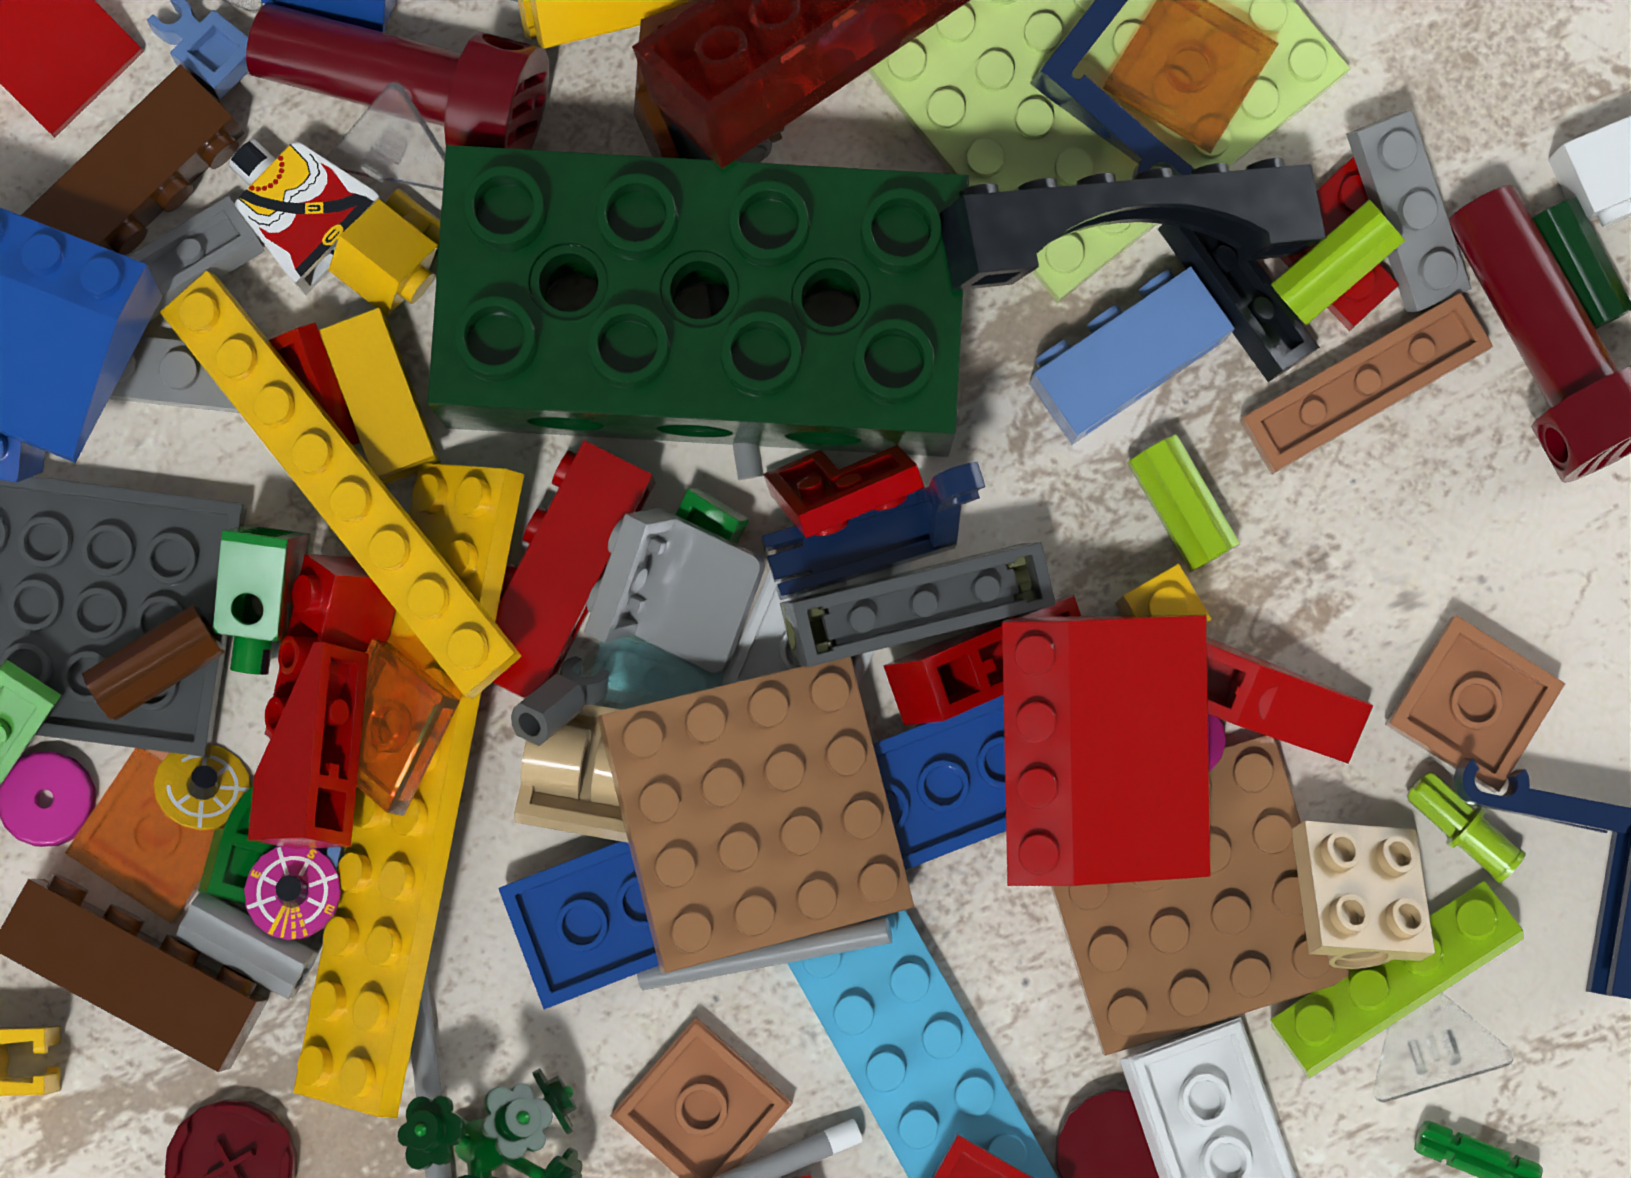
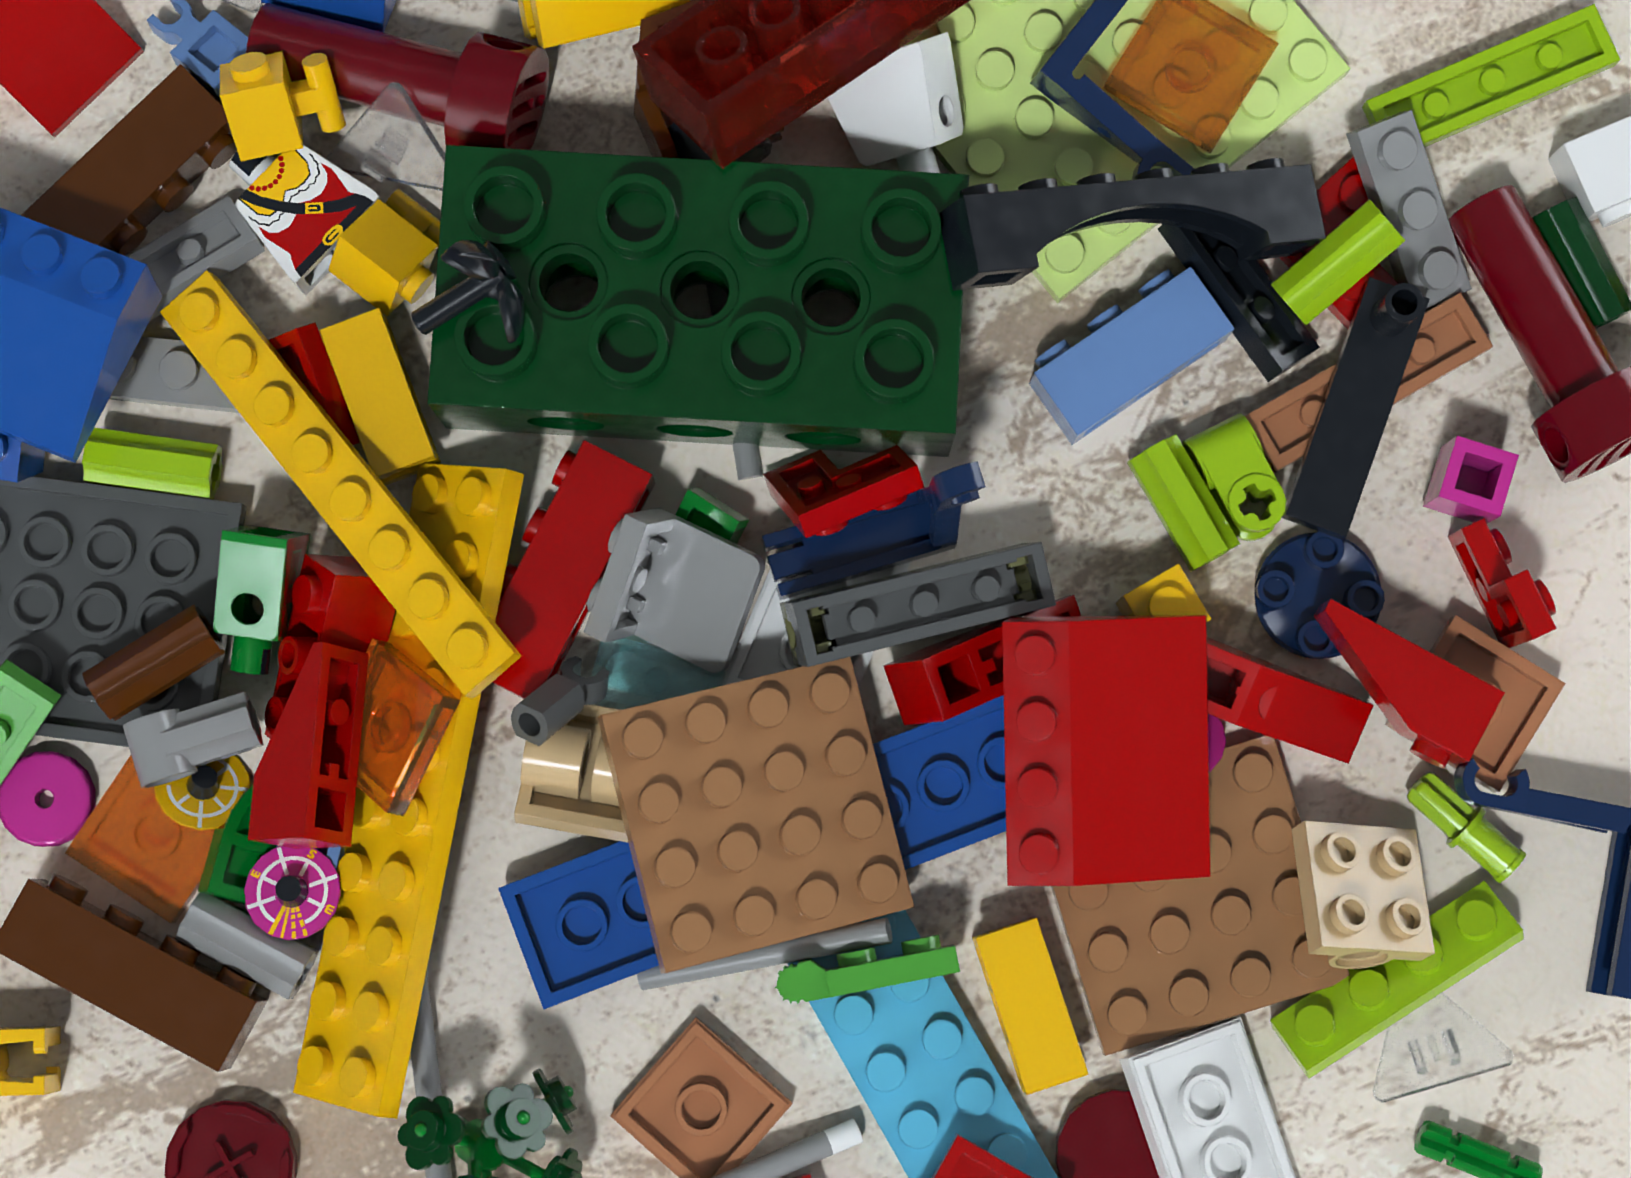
(152, 463): none -> lime axle
(175, 743): none -> light grey piece
(268, 108): none -> yellow brick
(488, 277): none -> black plant
(863, 971): none -> bright green hinge
(903, 106): none -> white torso
(1030, 1006): none -> yellow piece
(1233, 467): none -> lime piece
(1305, 575): none -> dark blue dish
(1356, 407): none -> black piece
(1417, 691): none -> red slope
(1470, 480): none -> dark pink brick
(1502, 77): none -> lime plate
(1513, 604): none -> red plate

